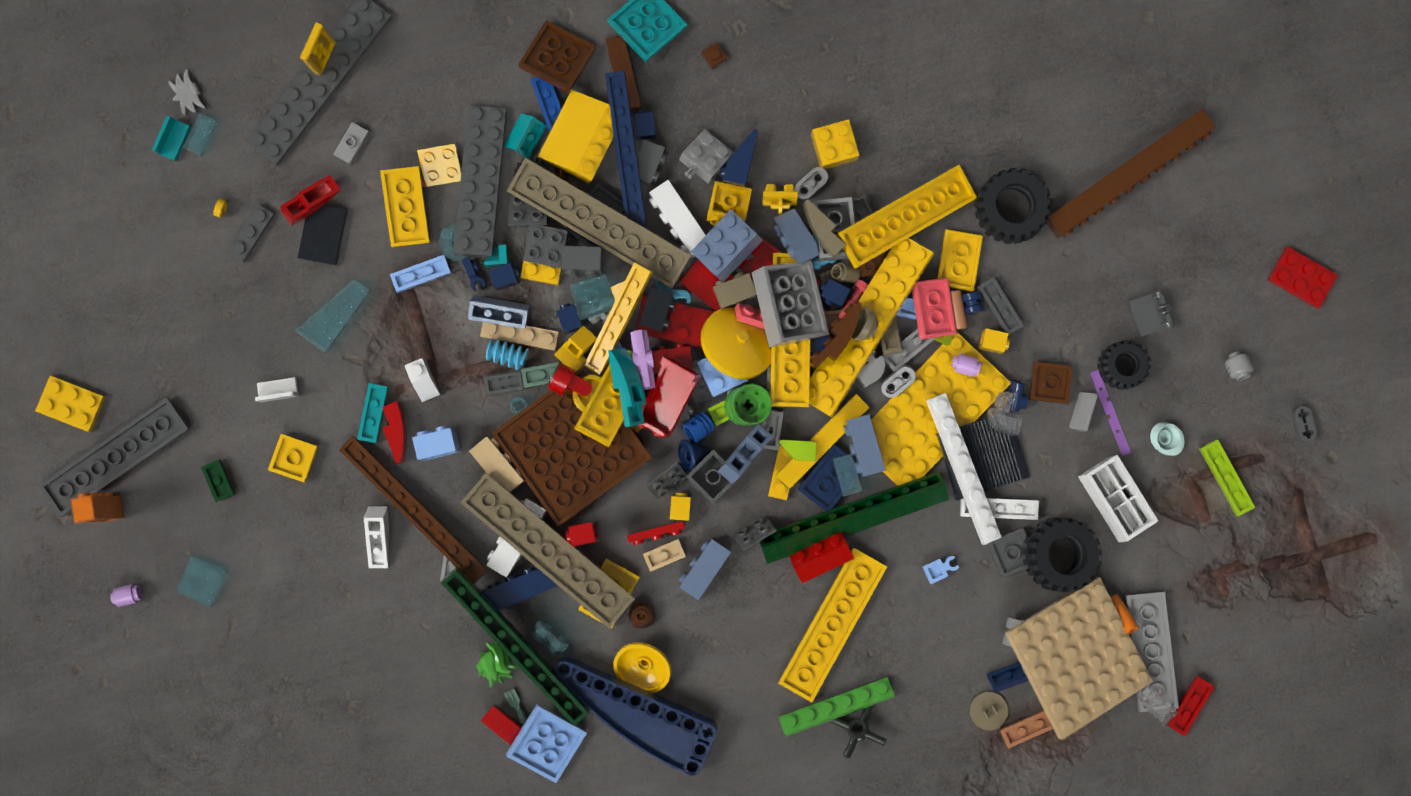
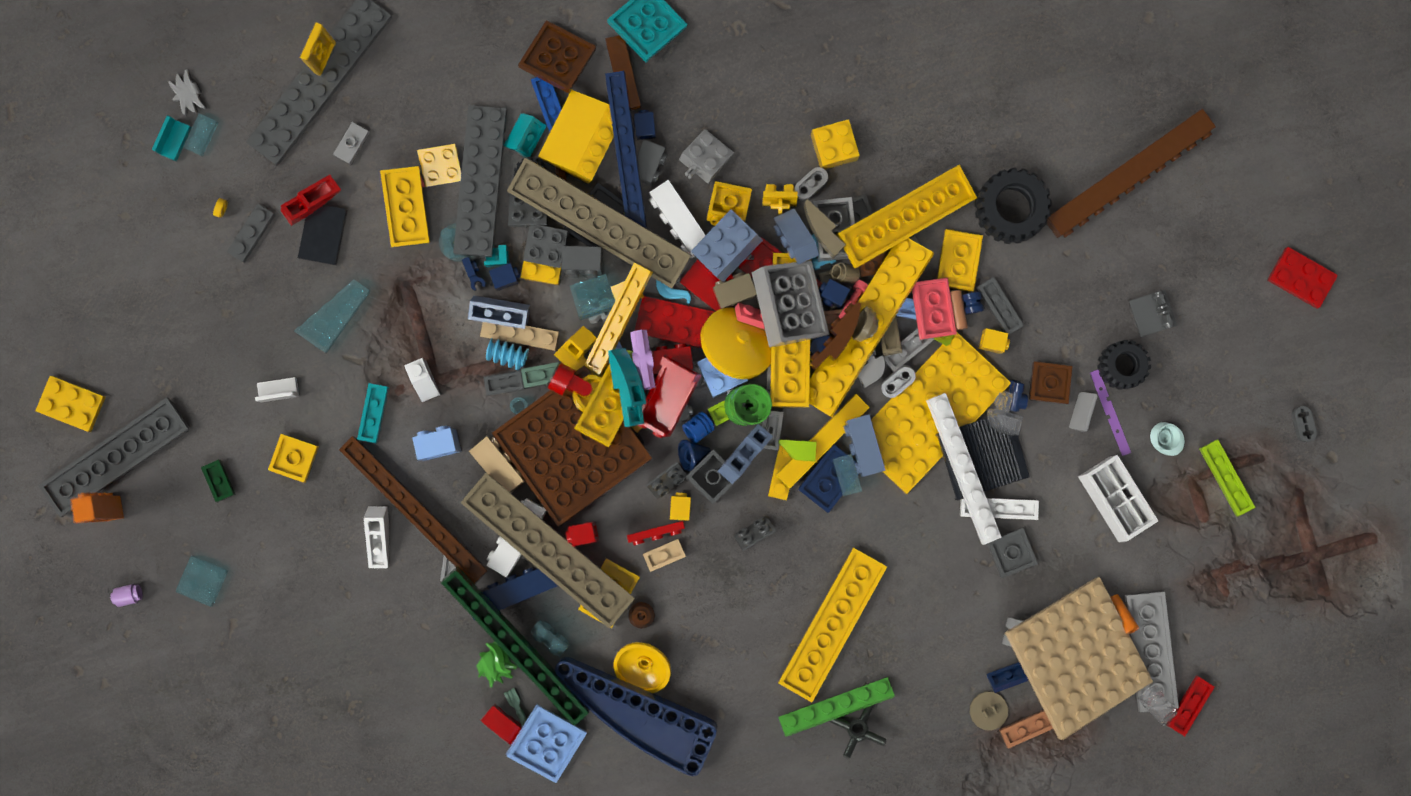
(396, 430): red slope -> none
(420, 273): light blue plate -> none
(569, 318): dark blue brick -> none
(657, 311): black brick -> none
(704, 568): sand blue brick -> none
(714, 55): reddish brown plate -> none
(739, 163): dark blue slope -> none
(821, 557): red brick -> none
(855, 516): dark green brick -> none
(937, 570): light blue plate -> none
(966, 365): lavender brick -> none
(1085, 554): black tyre -> none
(1239, 366): light grey head -> none

